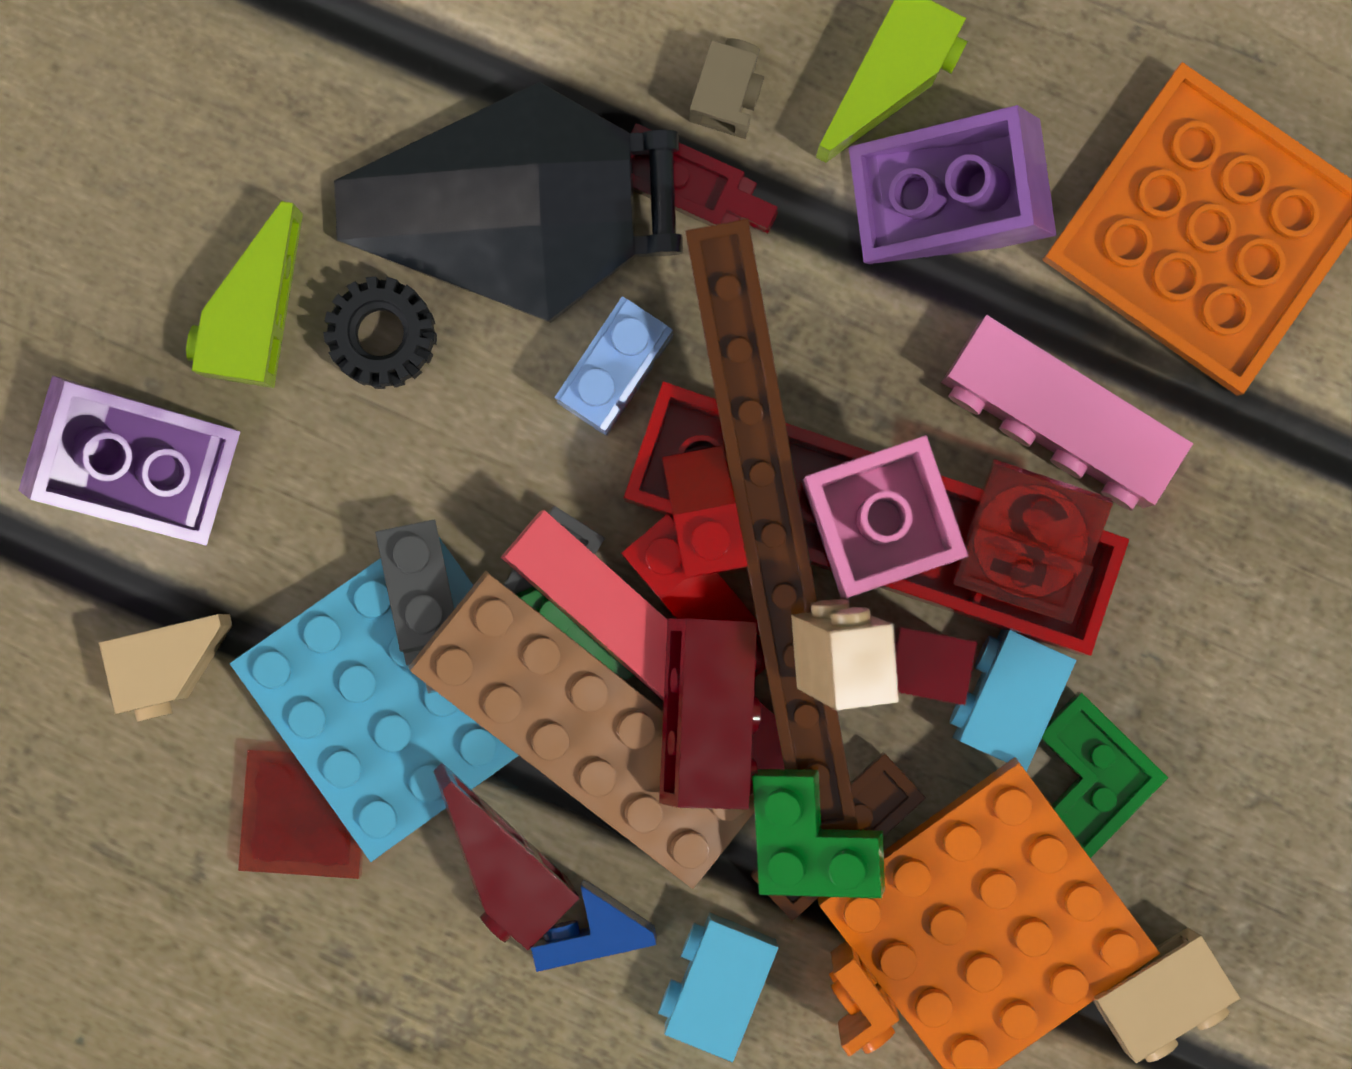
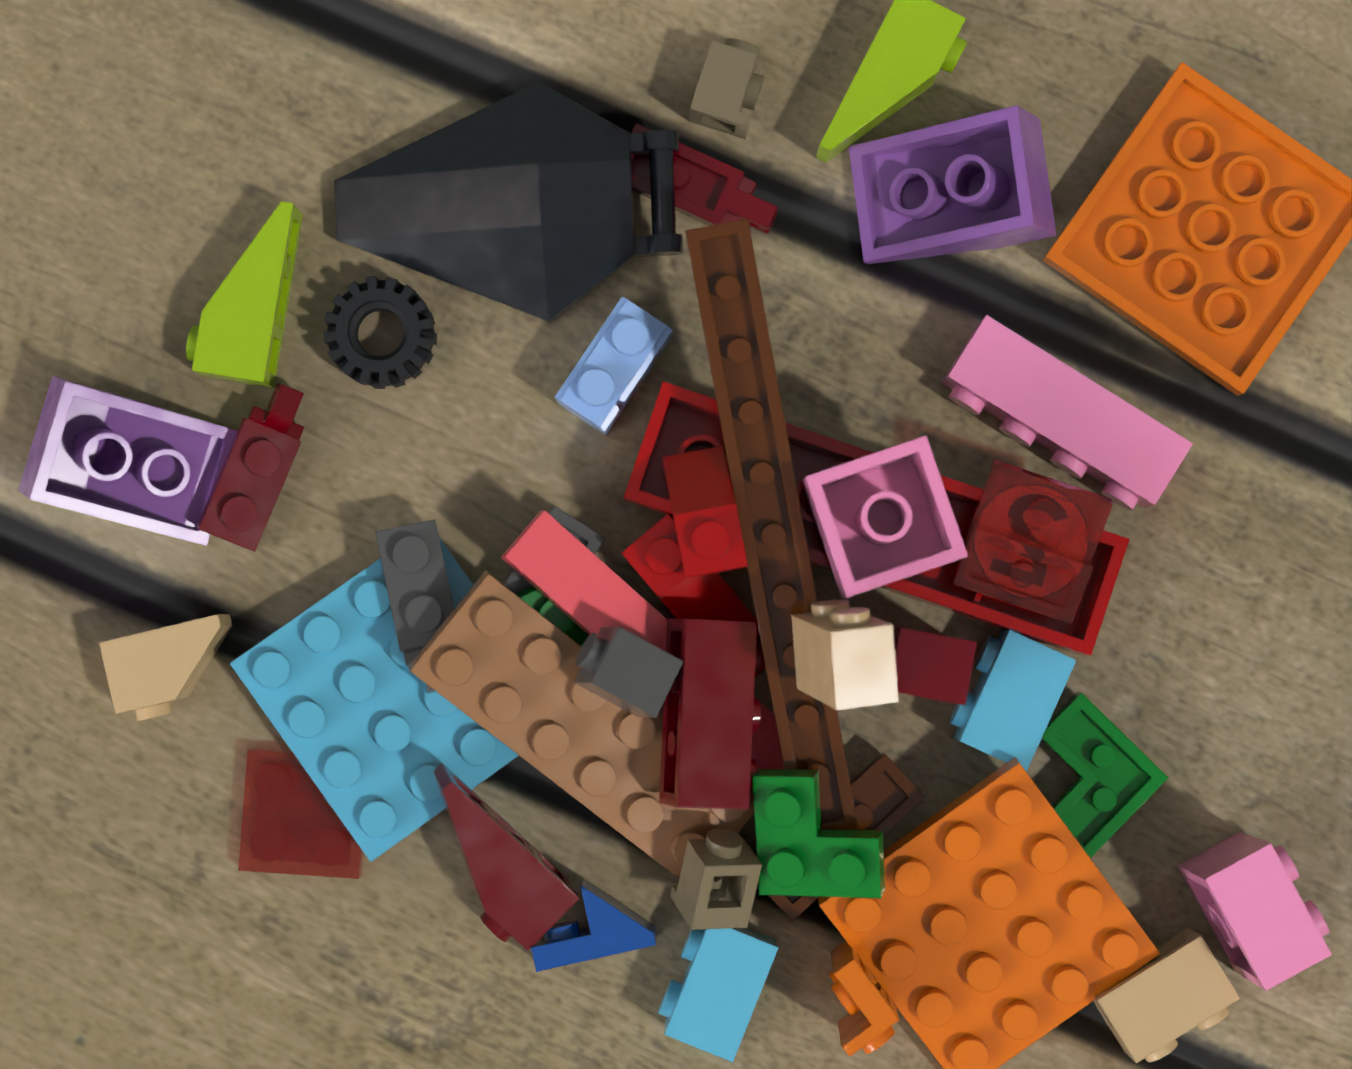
(254, 471): none -> dark red hinge
(626, 671): none -> dark grey brick
(717, 881): none -> dark tan brick
(1256, 909): none -> bright pink brick

